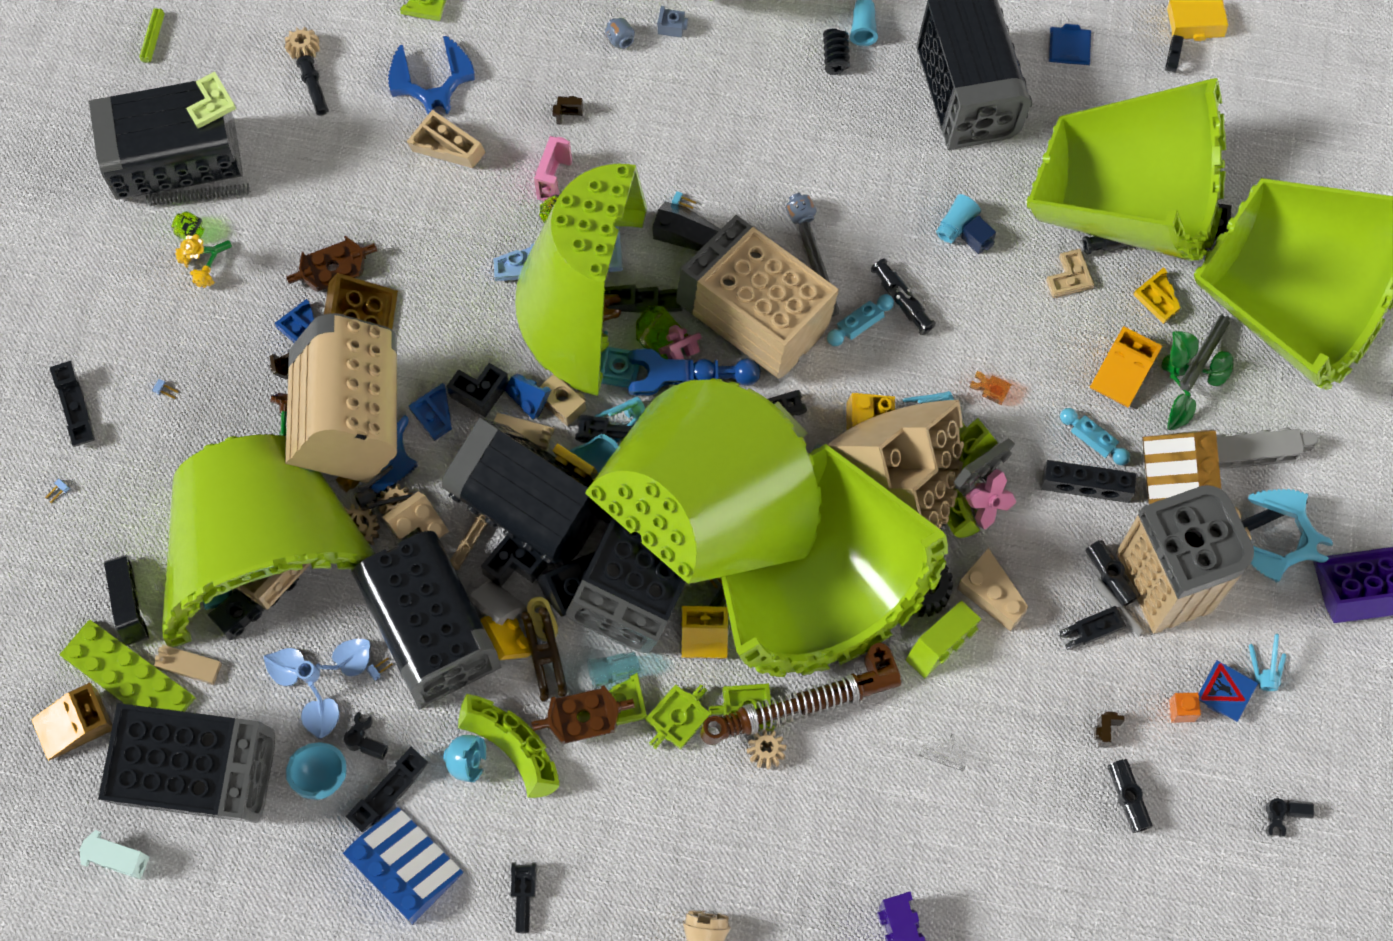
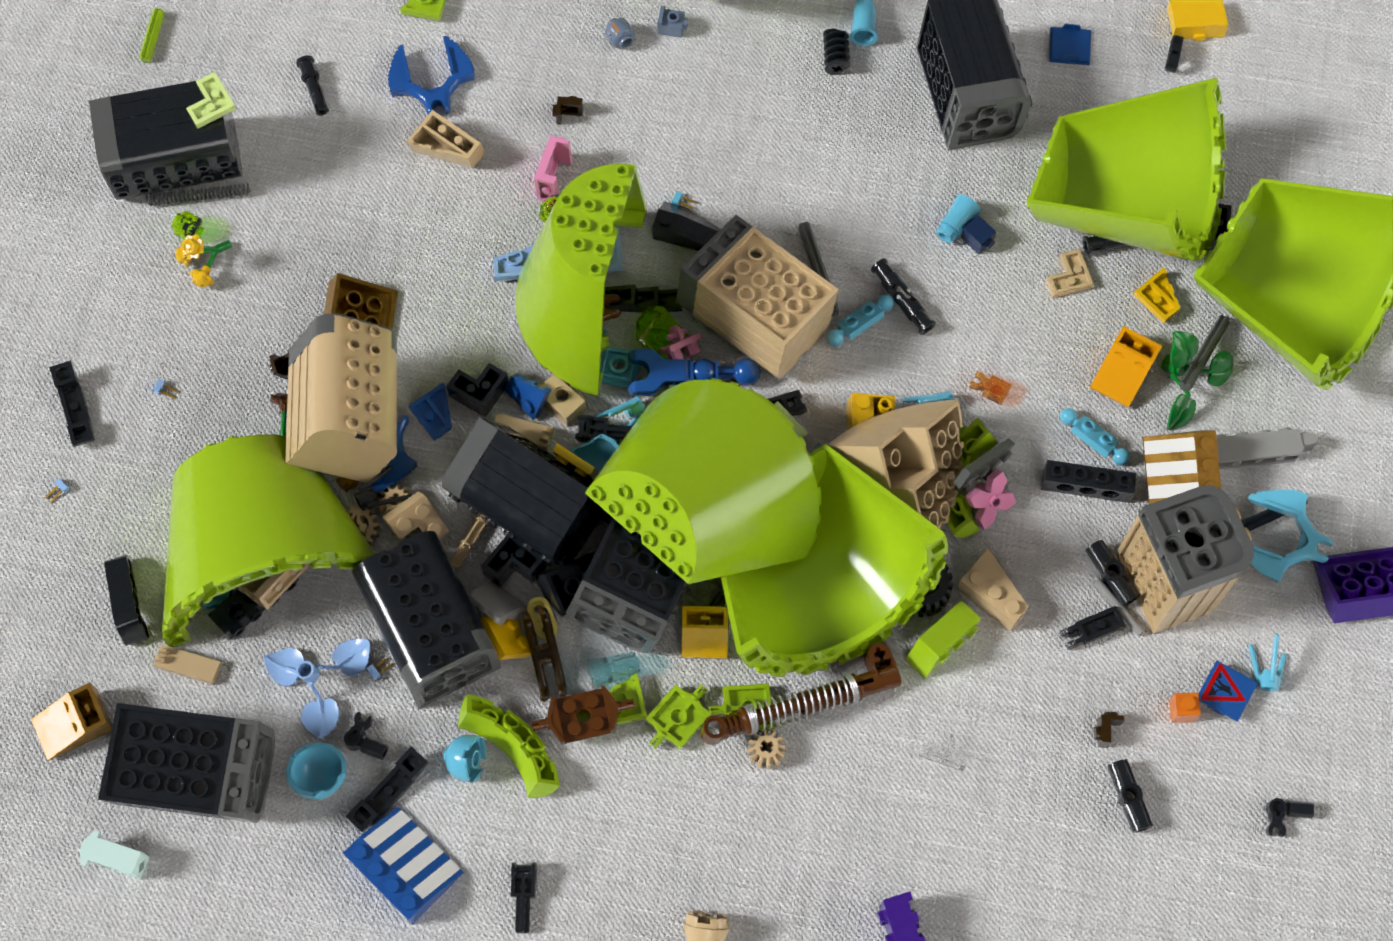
(123, 671): lime plate -> none
(295, 321): blue wing -> none
(302, 43): tan gear -> none
(314, 266): reddish brown plate -> none
(801, 208): sand blue head -> none

